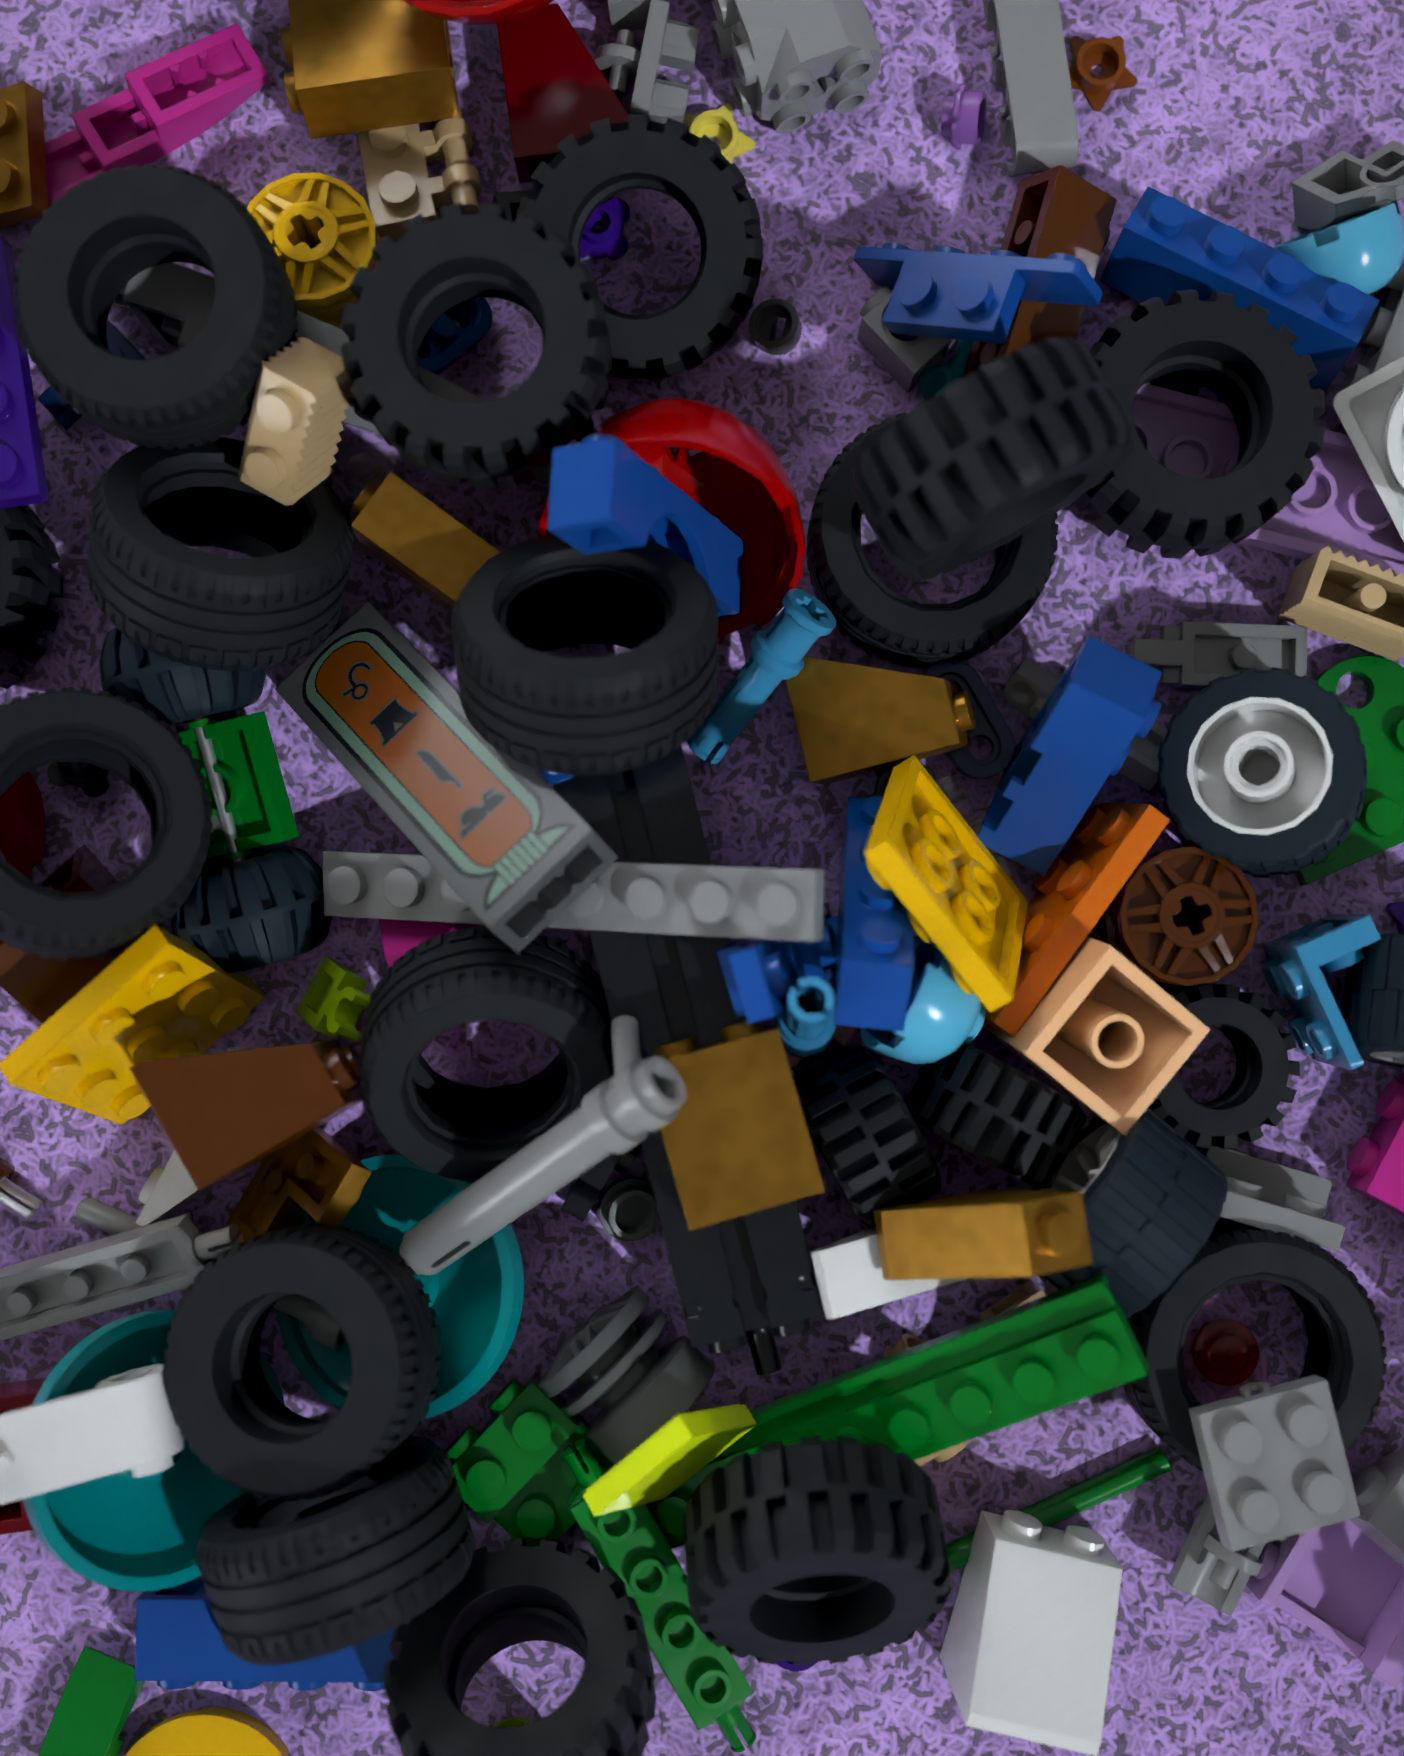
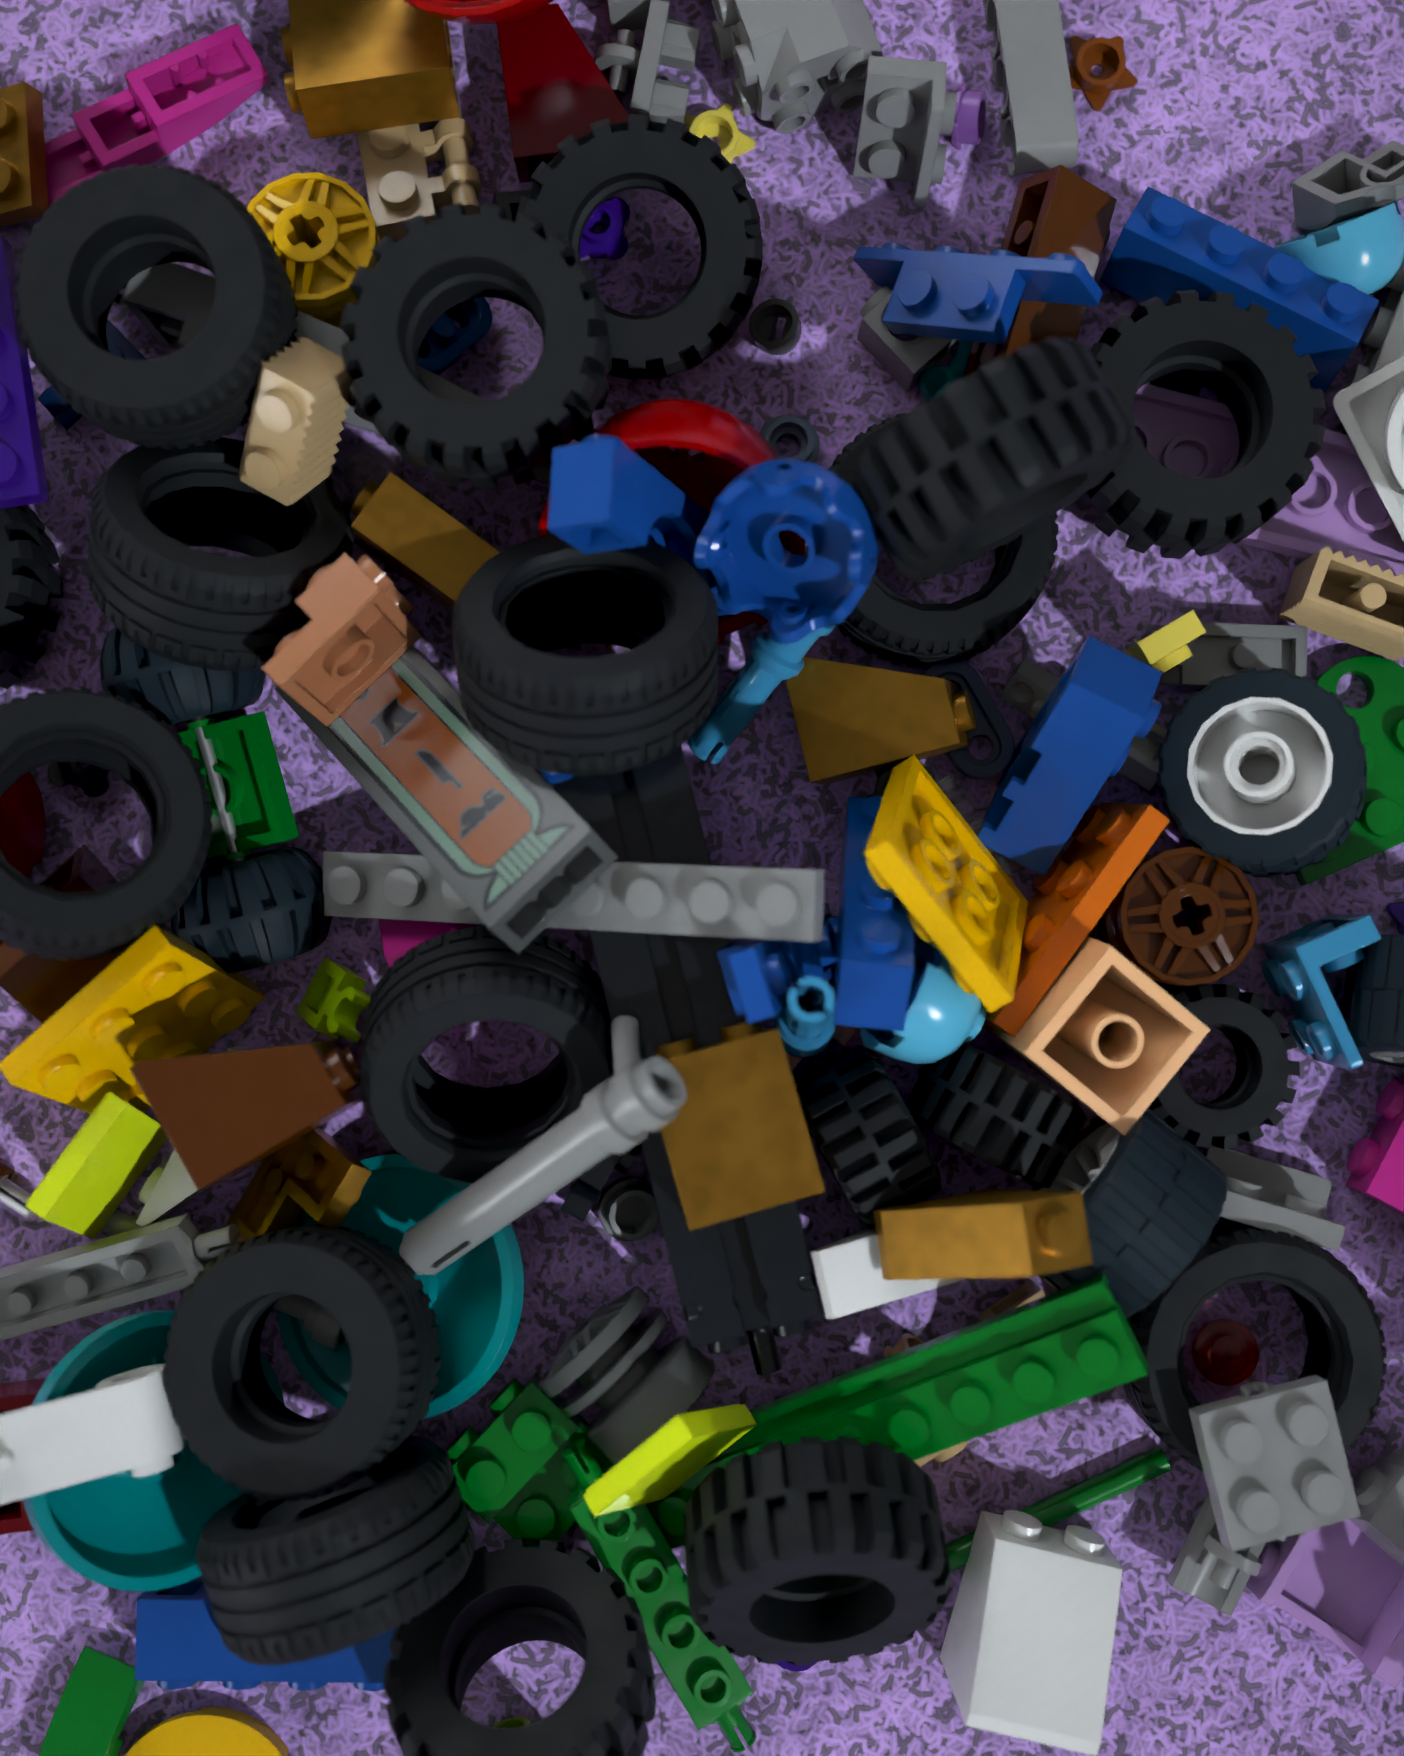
(98, 1167): none -> neon yellow tile
(349, 642): none -> nougat plate
(765, 578): none -> blue plate
(795, 428): none -> sand blue plate
(902, 123): none -> light grey bracket
(1169, 644): none -> light yellow plate

